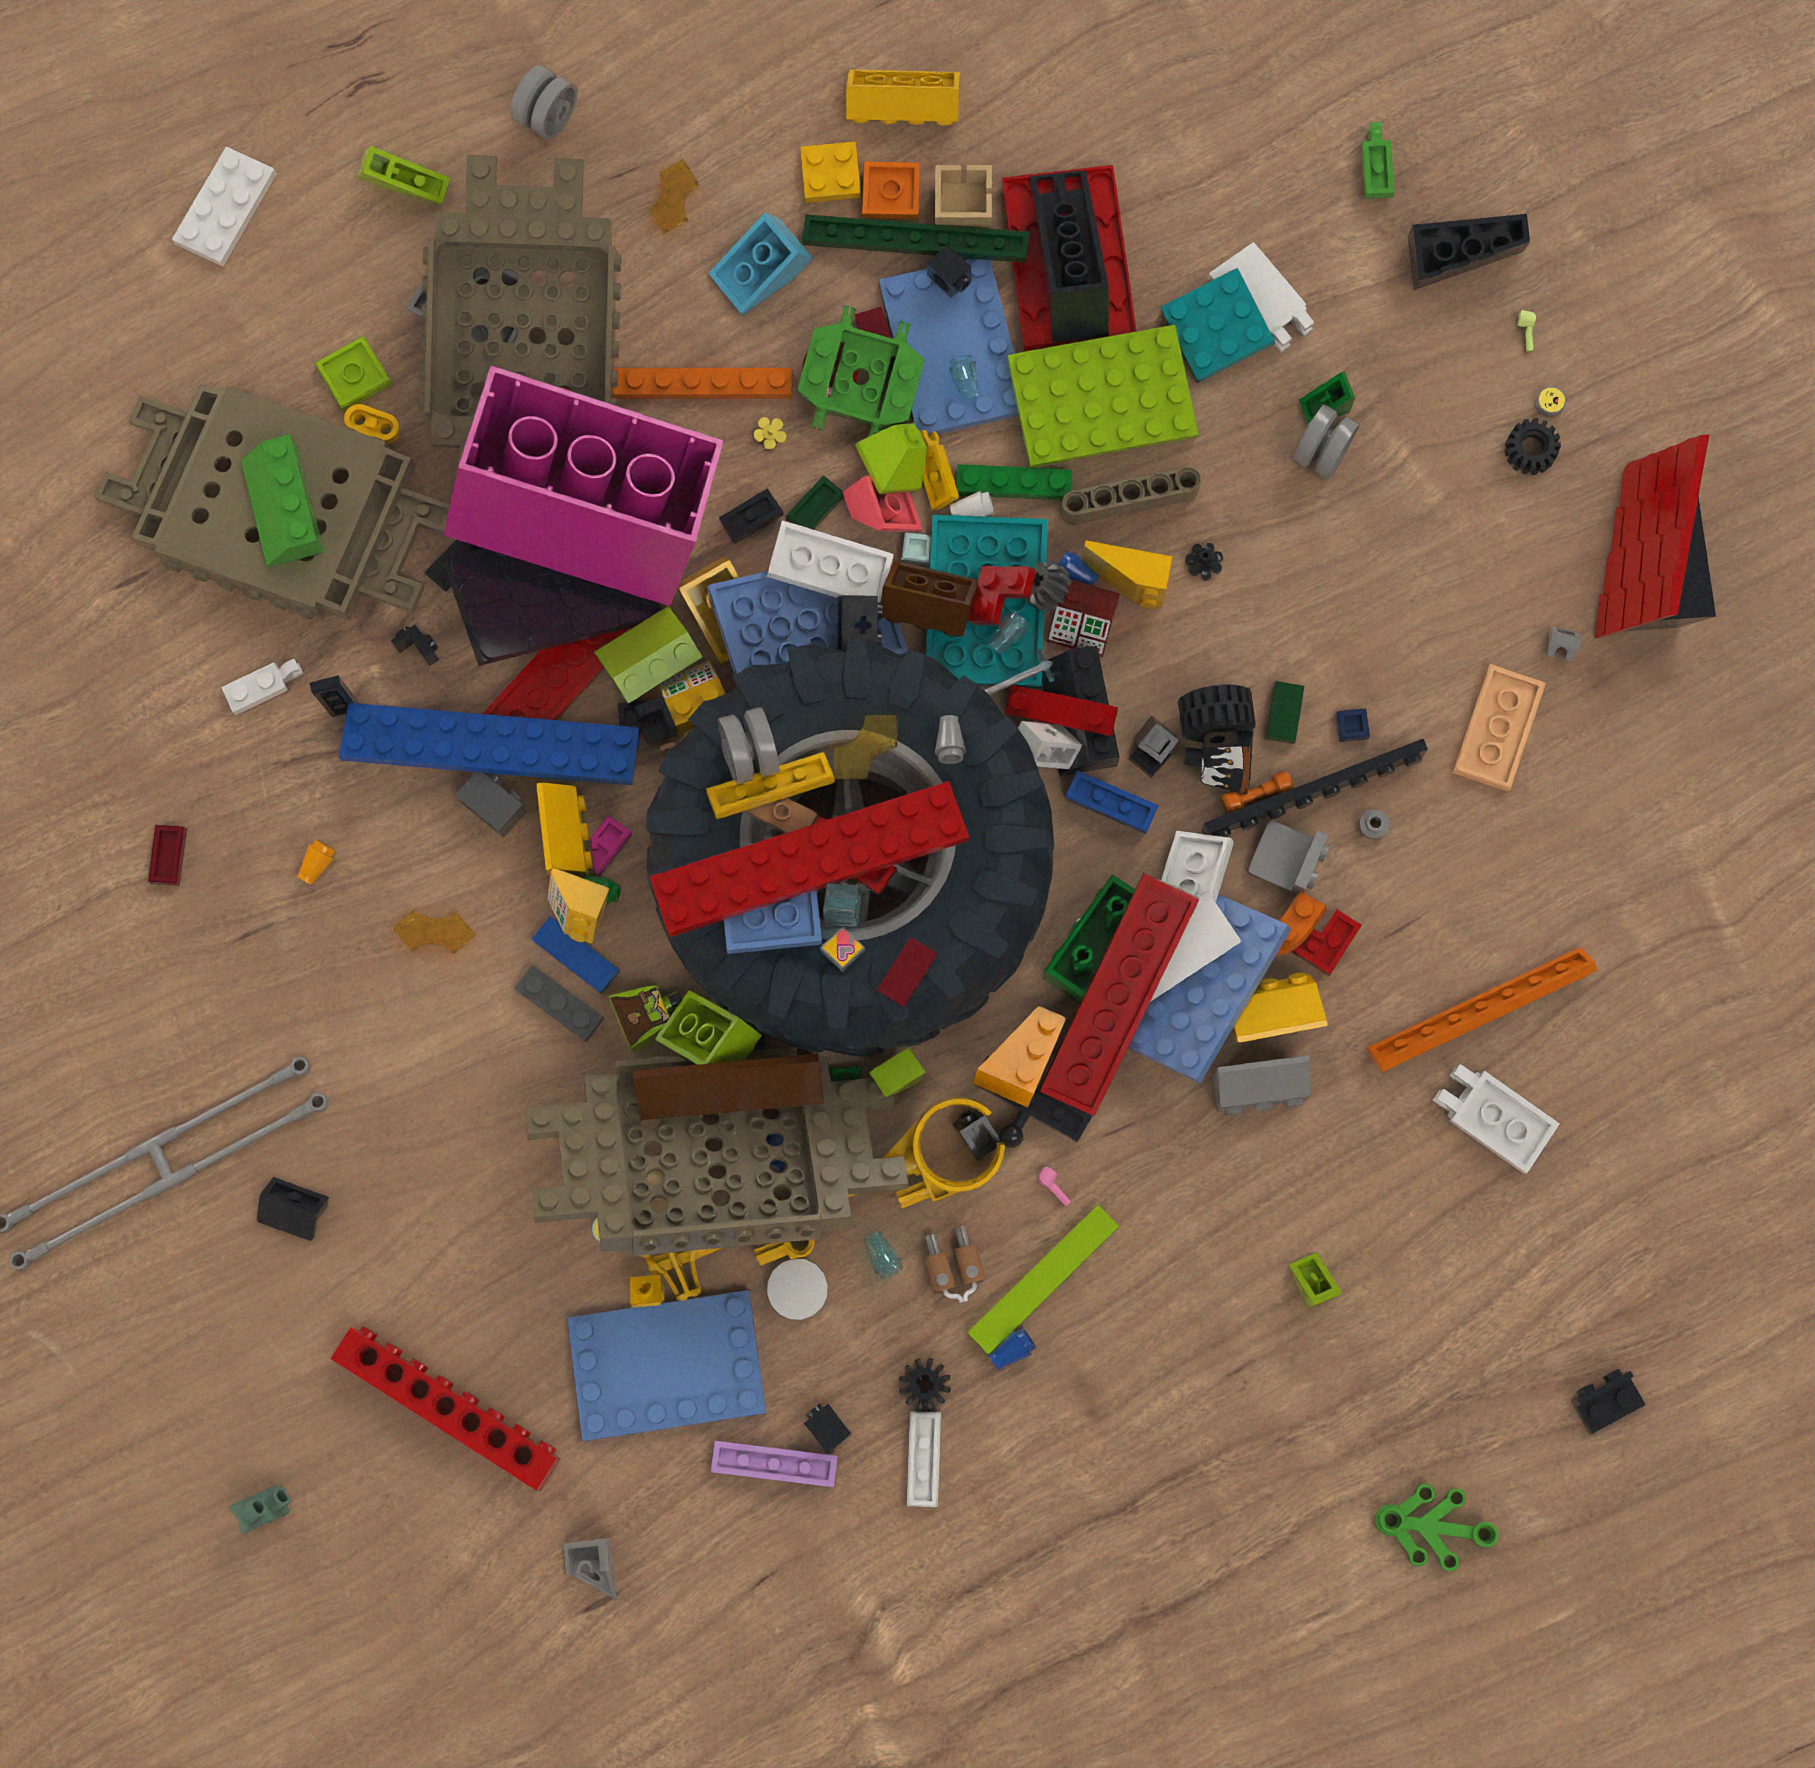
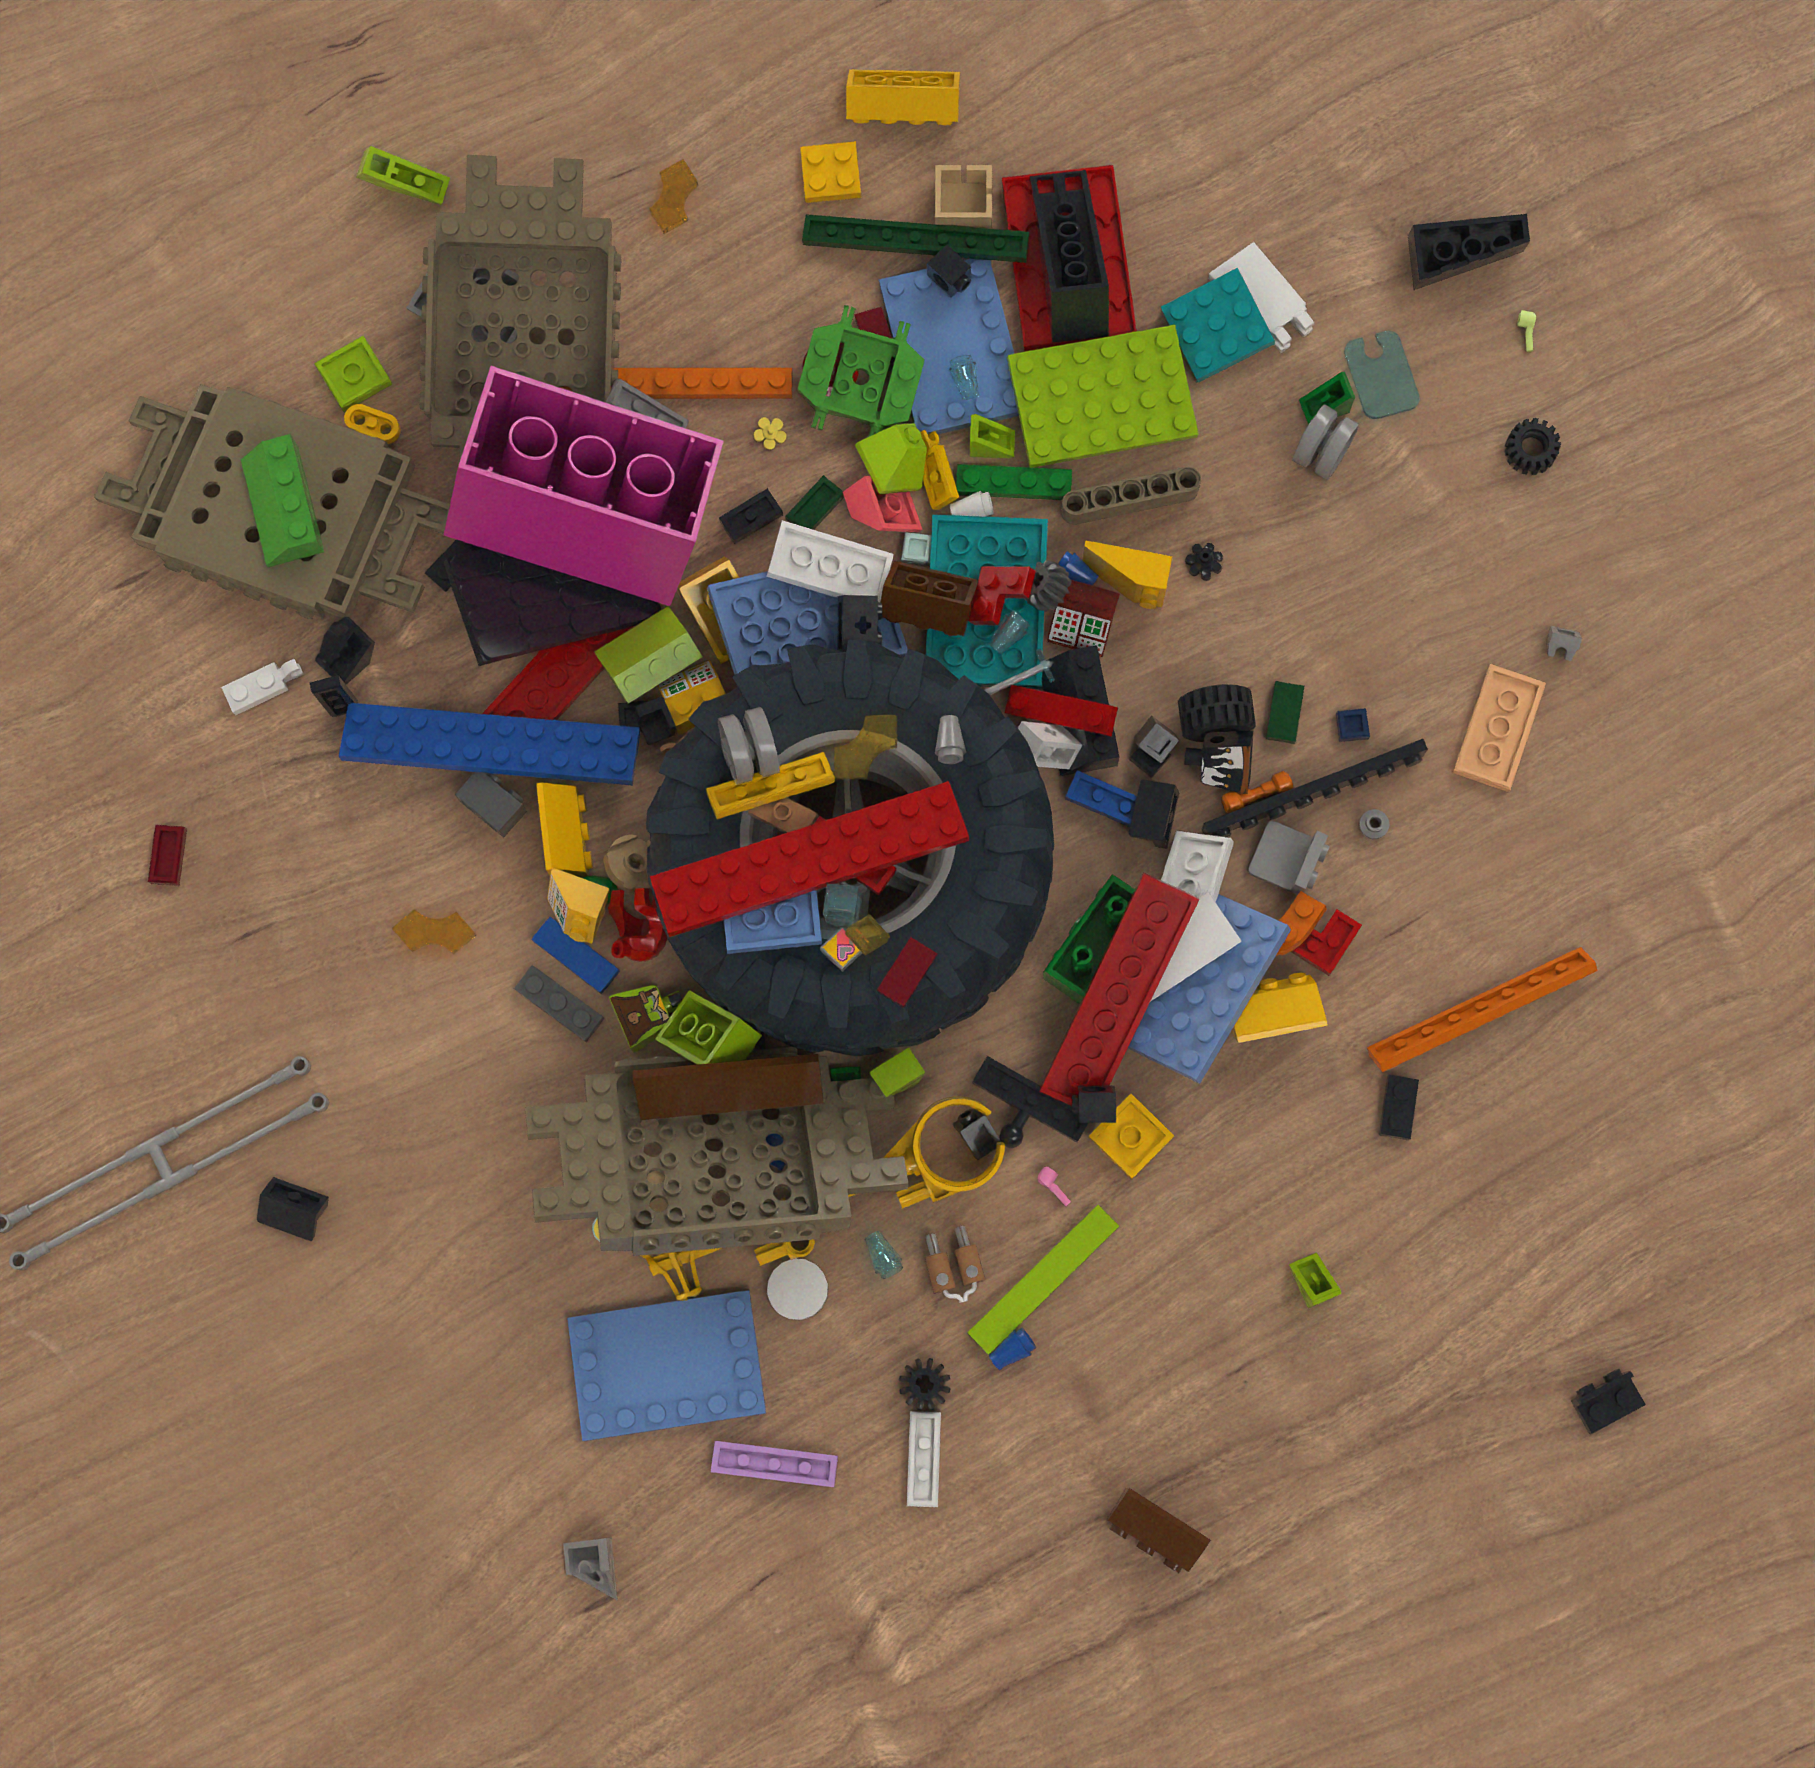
(224, 206): white plate -> none
(261, 1508): sand green hips -> none
(316, 860): light orange cone -> none
(345, 650): none -> black slope
(351, 1356): red brick -> none
(411, 635): black bracket -> none
(543, 102): light grey wheel -> none
(607, 843): dark pink tile -> none
(617, 863): none -> tan plate
(632, 399): none -> light grey tile
(639, 938): none -> red piece
(646, 1291): yellow bracket -> none
(760, 263): medium azure slope -> none
(826, 1427): black brick -> none
(867, 935): none -> clear yellow tile
(891, 190): orange plate -> none
(990, 439): none -> lime slope
(1021, 1059): light orange wedge -> none
(1095, 1104): none -> black brick
(1133, 1138): none -> yellow plate
(1154, 812): none -> black panel
(1157, 1531): none -> reddish brown slope
(1262, 1085): light grey slope -> none
(1377, 164): bright green plate -> none
(1382, 383): none -> clear light blue piece
(1398, 1107): none -> black plate
(1430, 1526): bright green plant -> none
(1497, 1117): white tile -> none
(1550, 401): tile -> none
(1658, 549): red piece -> none

